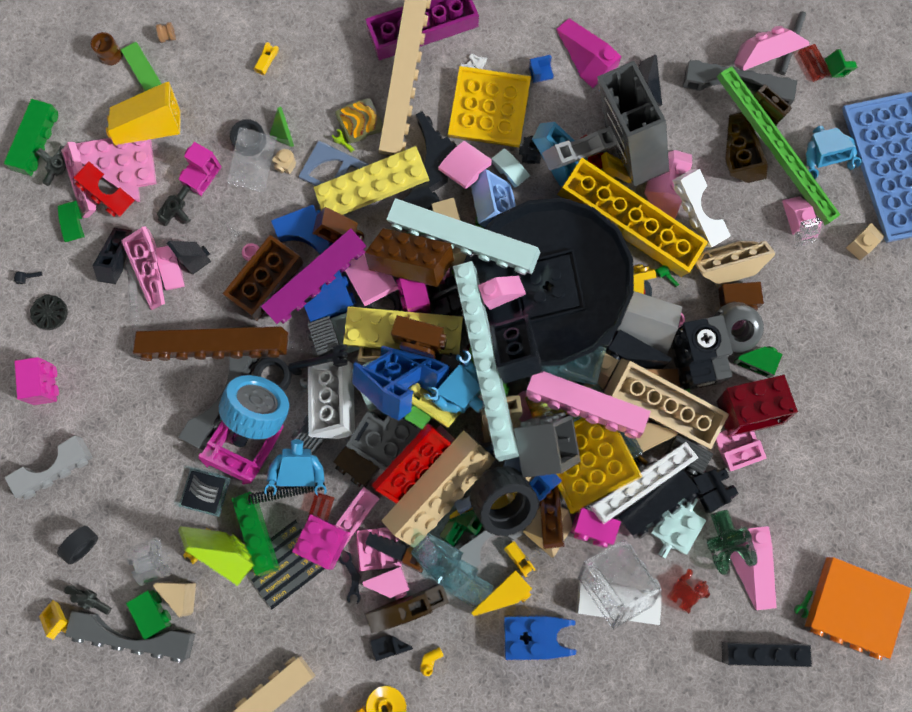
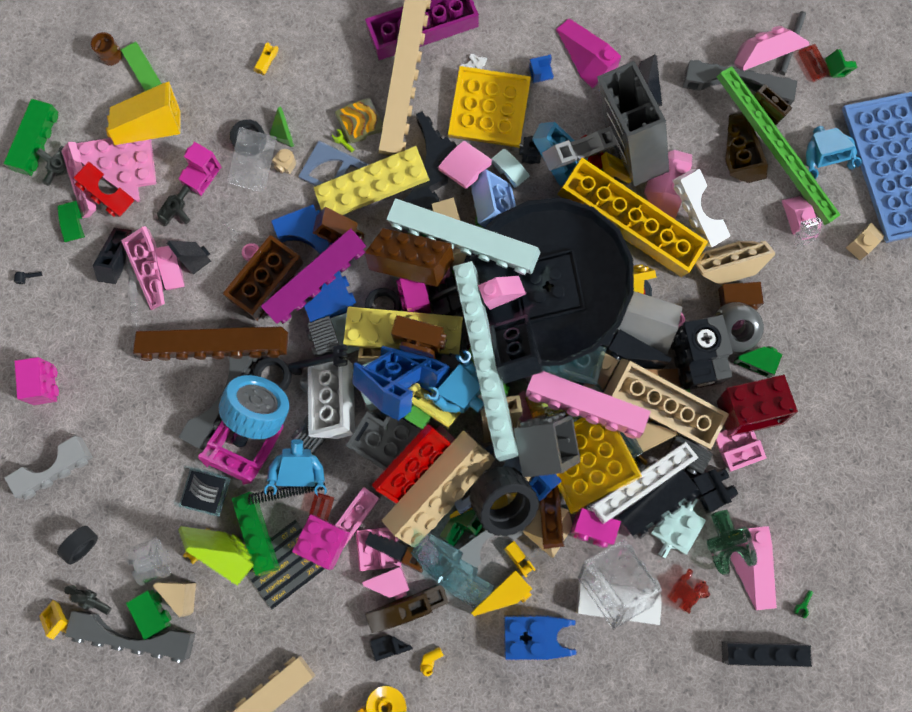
(49, 312): pearl dark grey wheel -> none
(165, 32): medium nougat wheel -> none
(355, 578): black piece -> none
(356, 466): dark brown brick -> none
(367, 283): bright pink tile -> none
(664, 271): green hand -> none
(858, 608): orange brick -> none

